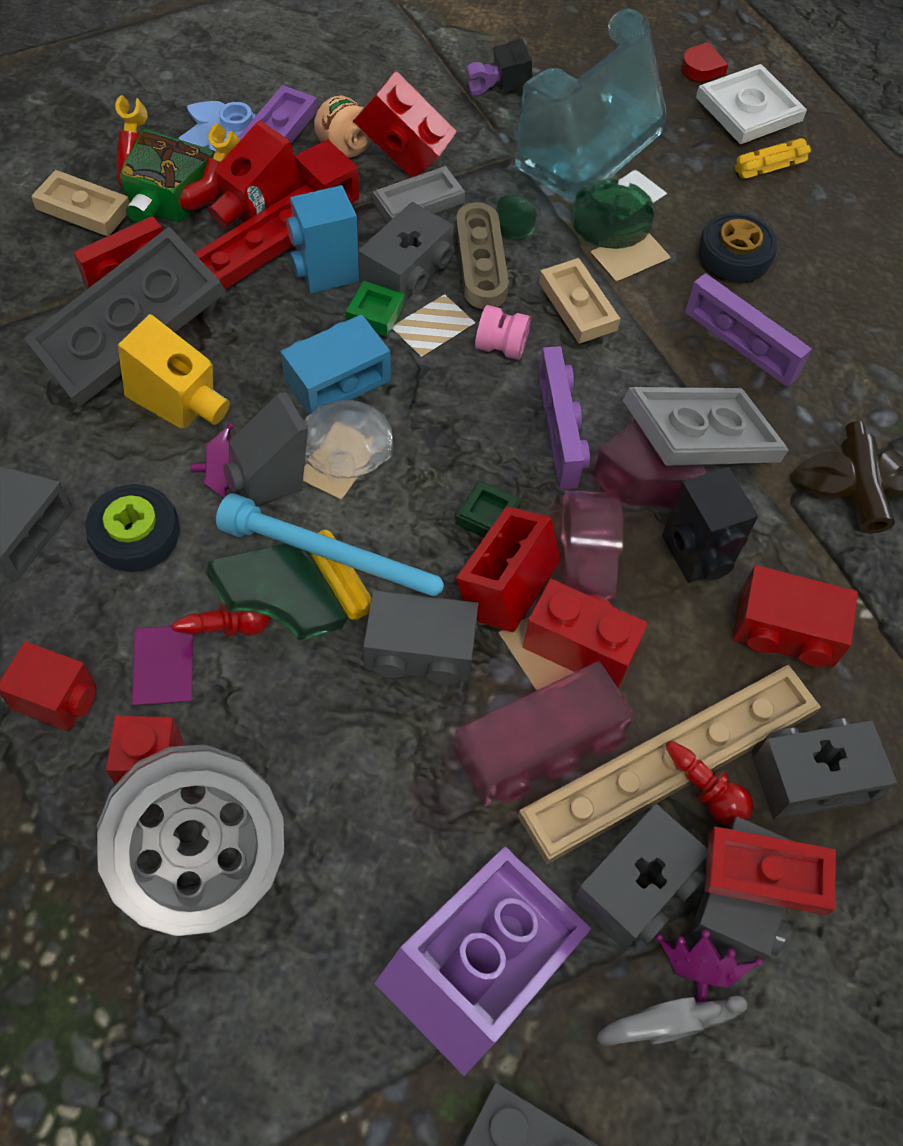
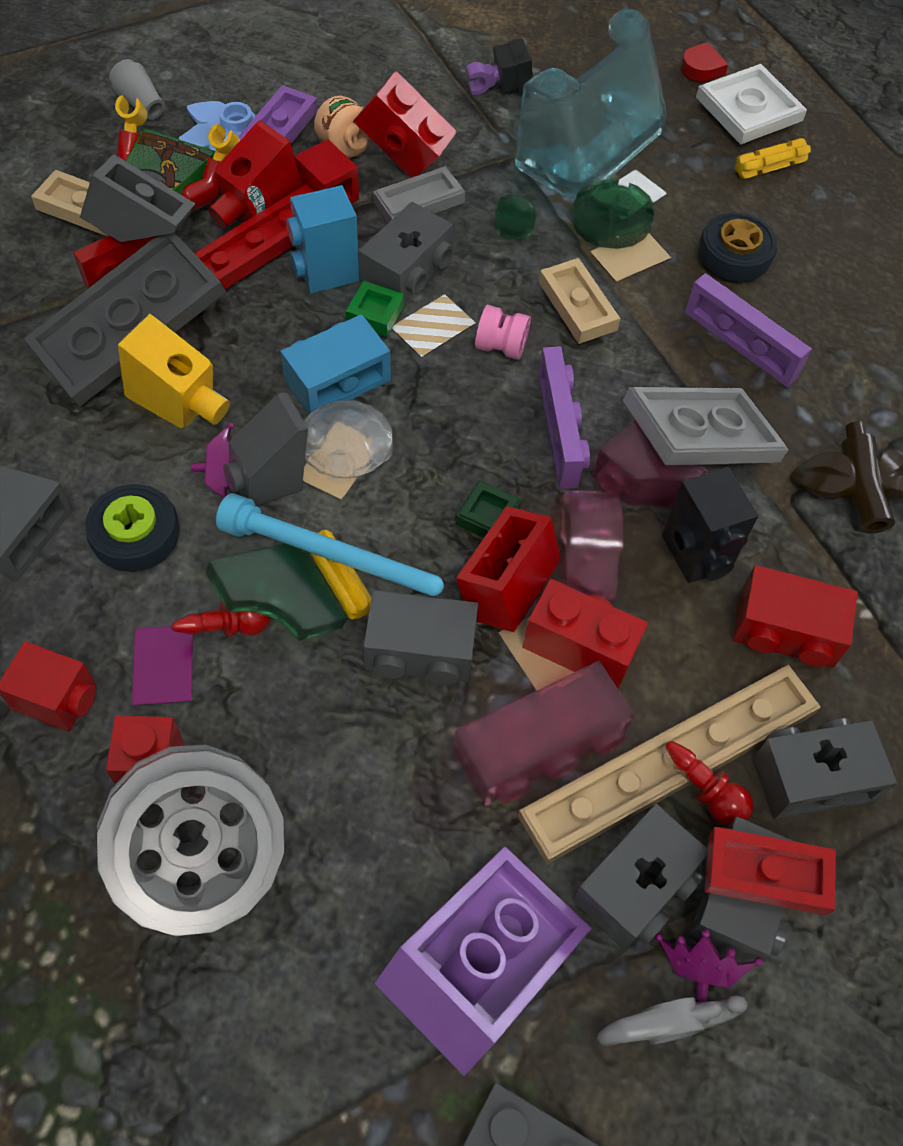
(132, 203): none -> dark grey slope
(133, 82): none -> light grey cone
(481, 255): dark tan plate -> none

